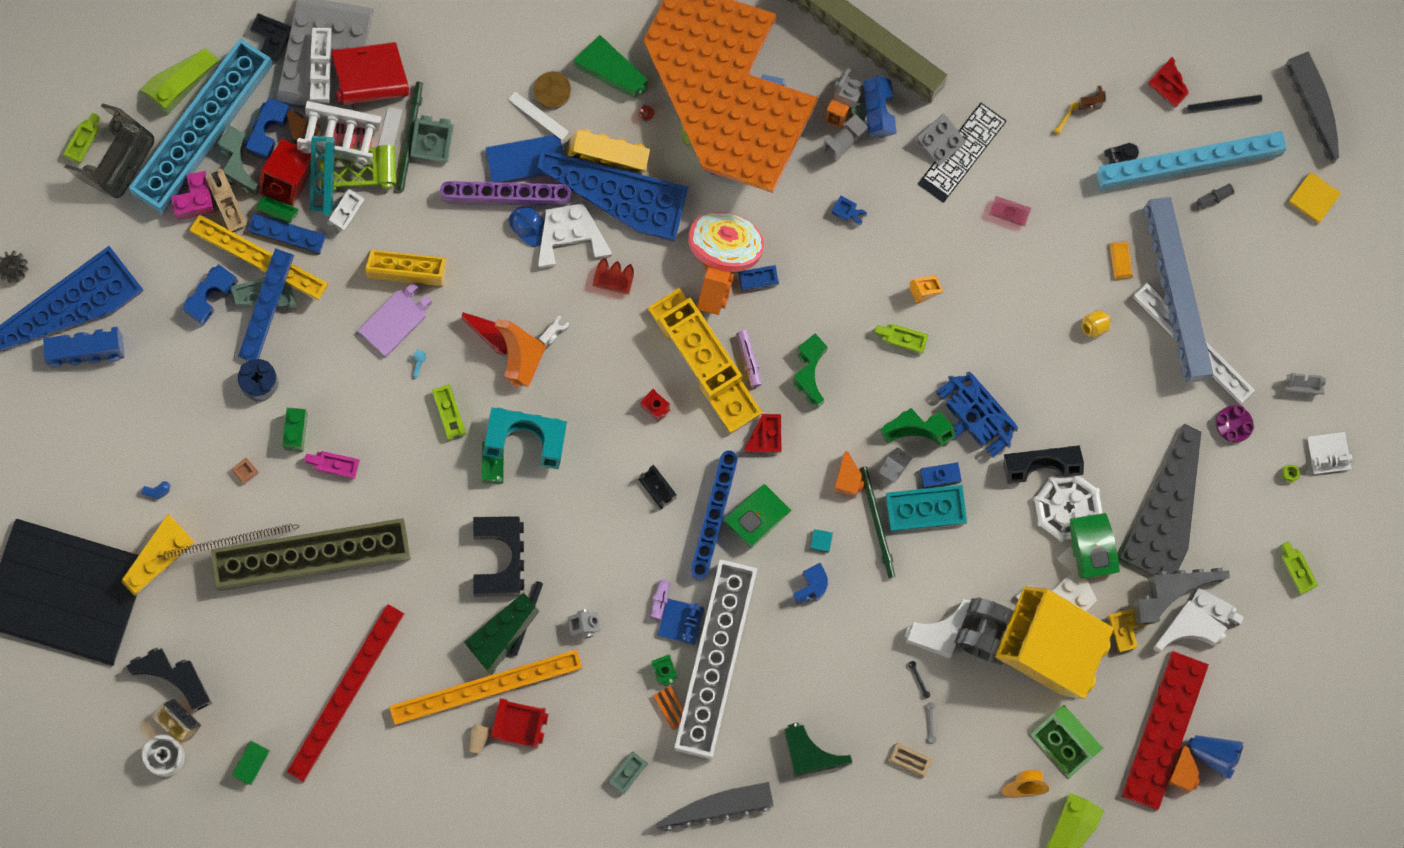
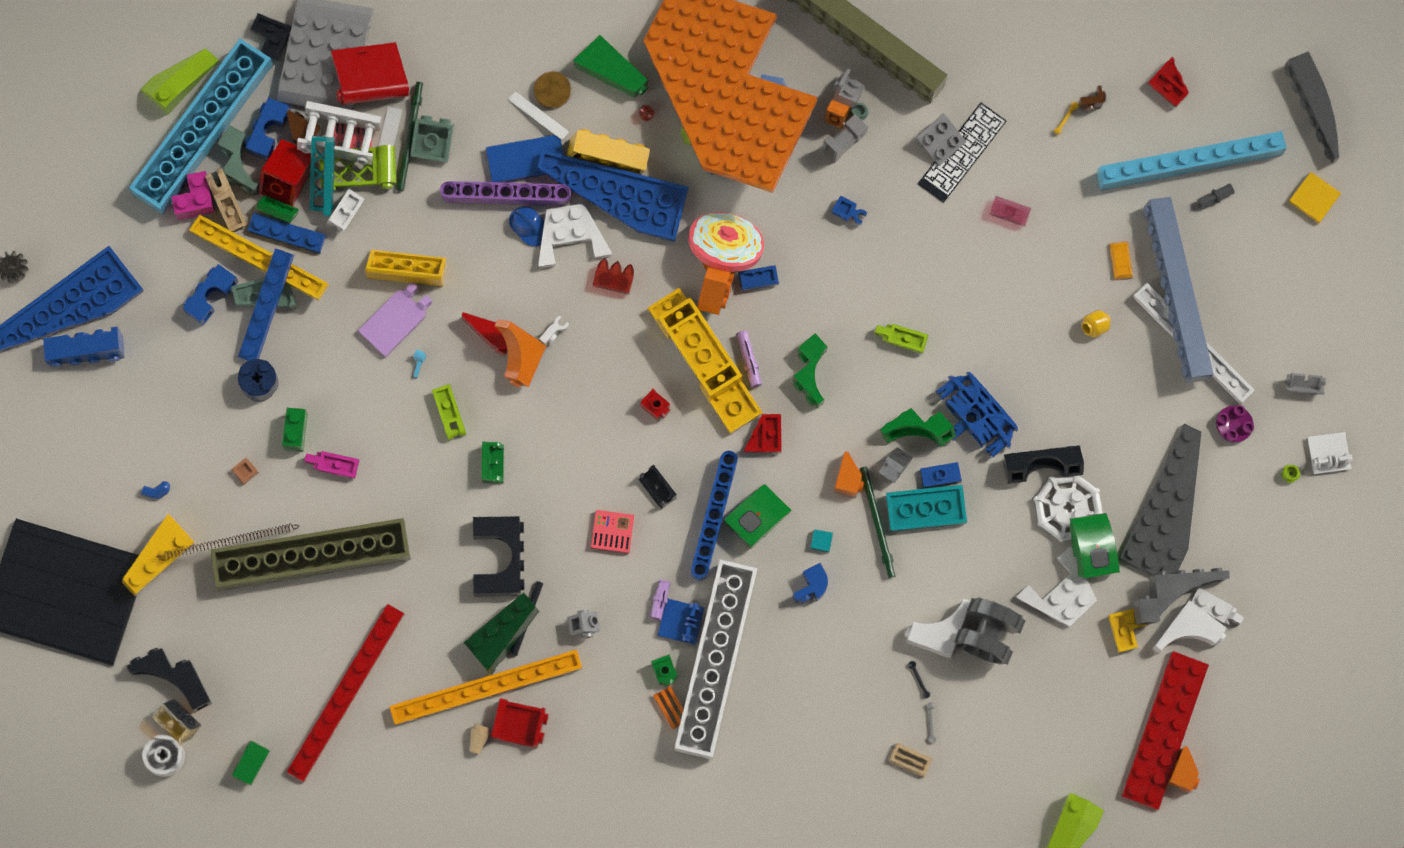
(83, 139): lime hinge -> none
(123, 157): clear smoke windscreen -> none
(320, 65): white slope -> none
(549, 431): teal arch -> none
(612, 531): none -> coral tile
(628, 772): sand green plate -> none
(721, 805): dark grey slope -> none
(806, 756): dark green arch -> none
(879, 120): blue arch -> none
(925, 288): light orange slope -> none
(1026, 784): light orange piece -> none
(1054, 642): yellow brick -> none
(1066, 741): bright green slope -> none
(1126, 151): black plate -> none
(1216, 753): blue cone -> none
(1224, 103): black bar -> none
(1298, 568): lime hinge -> none

